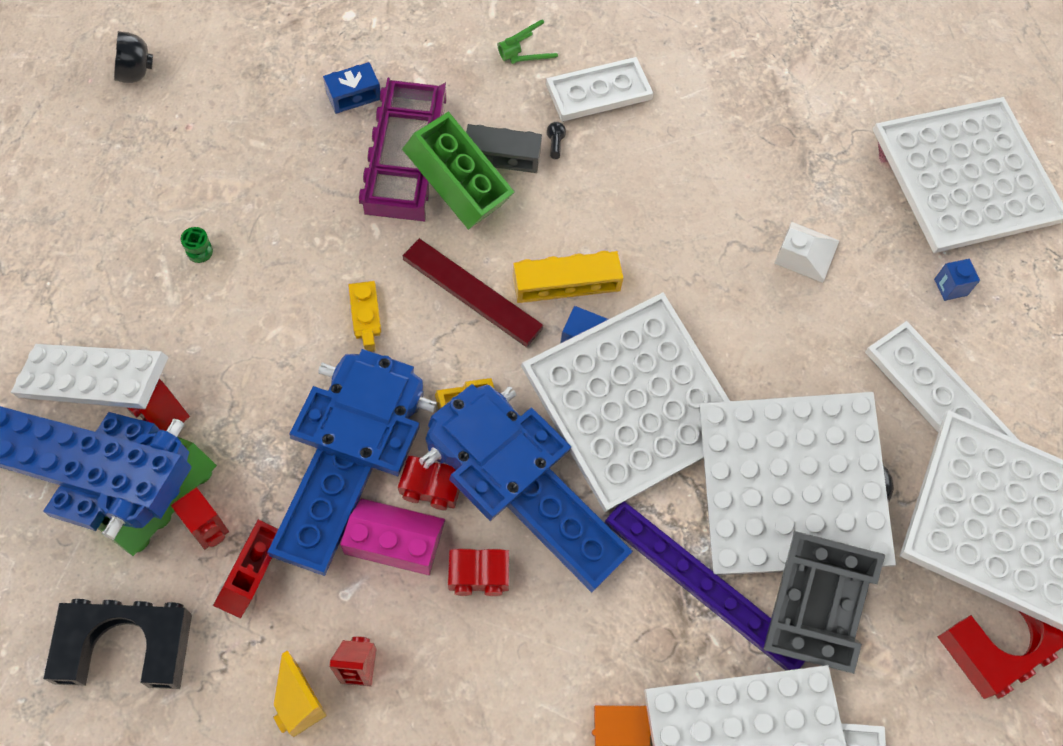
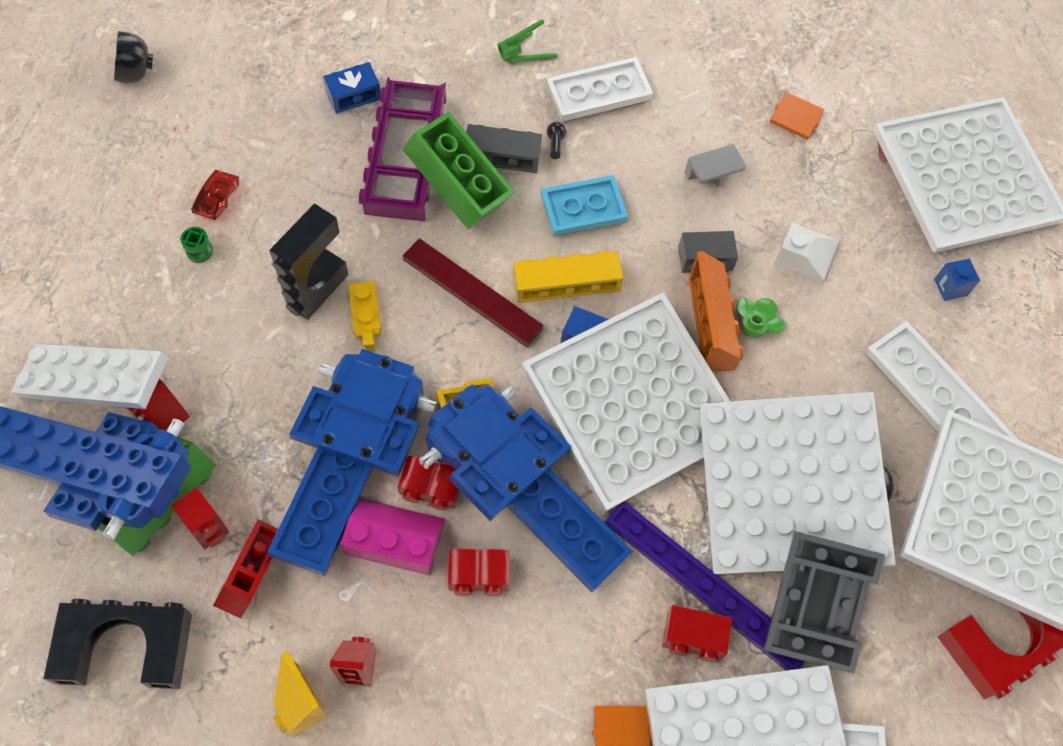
(213, 195): none -> clear red slope
(305, 266): none -> black arch
(583, 205): none -> medium azure plate
(697, 633): none -> red brick
(714, 313): none -> orange slope
(715, 165): none -> light grey panel
(715, 243): none -> dark grey brick
(759, 317): none -> bright green plate
(796, 115): none -> orange piece

